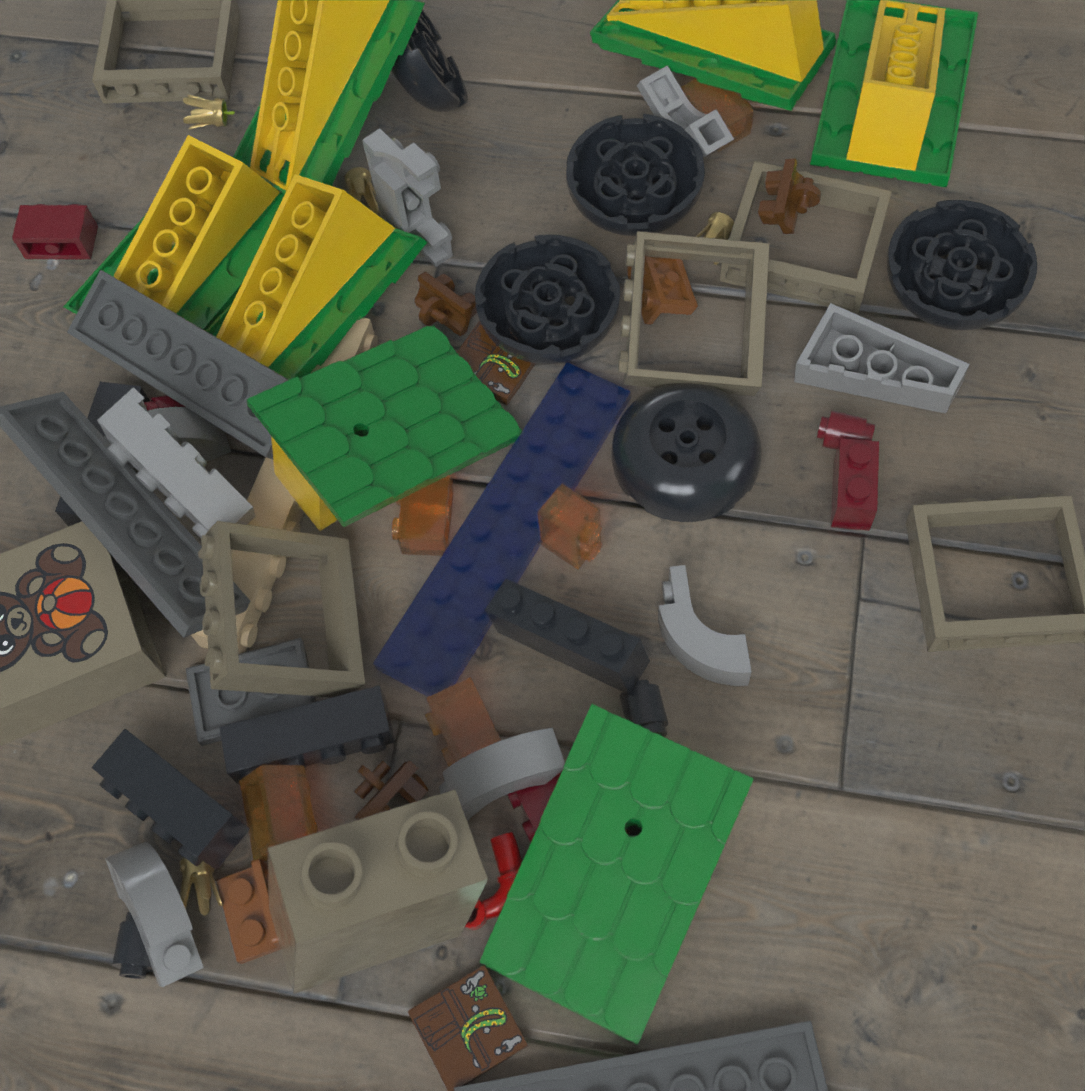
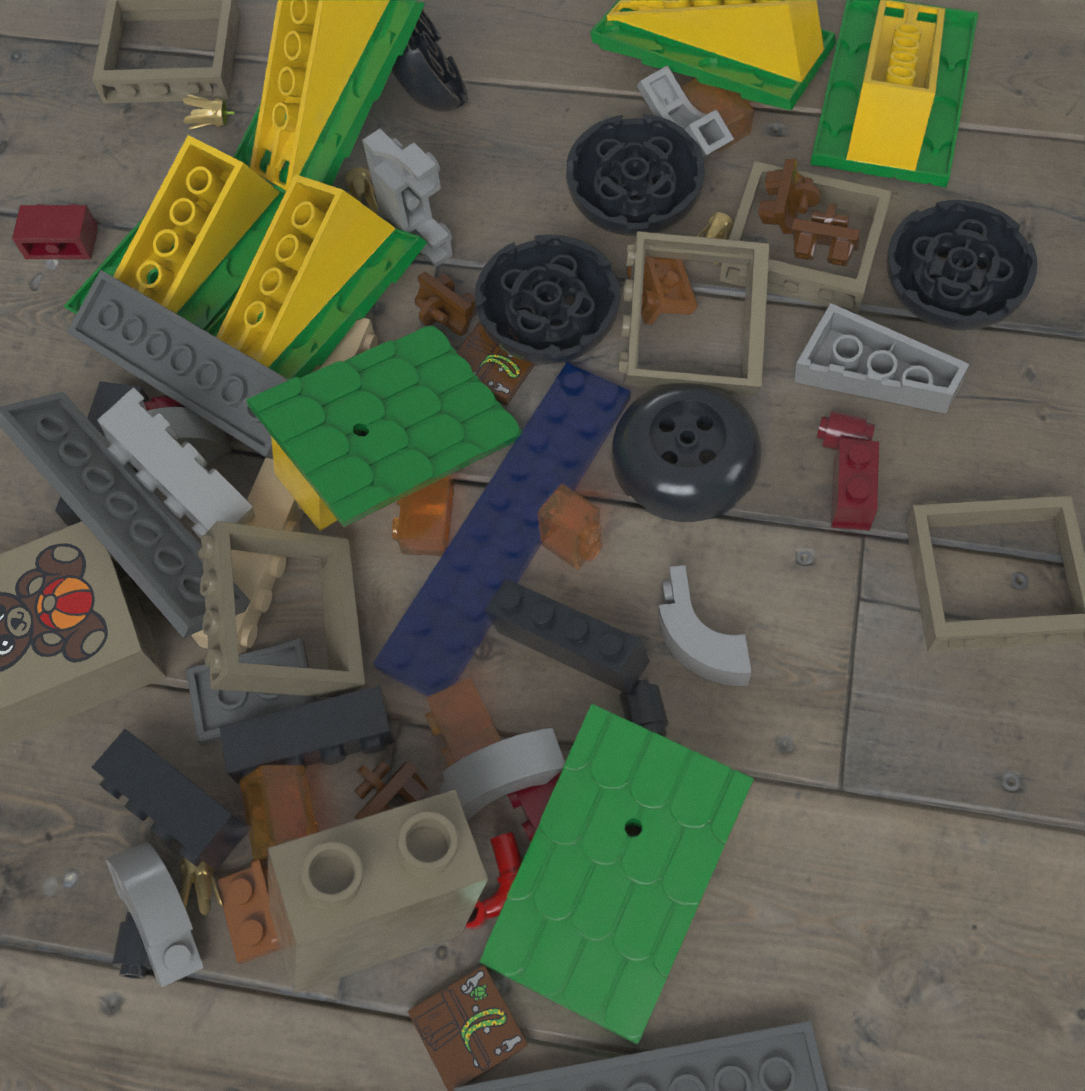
(825, 230): none -> reddish brown hips

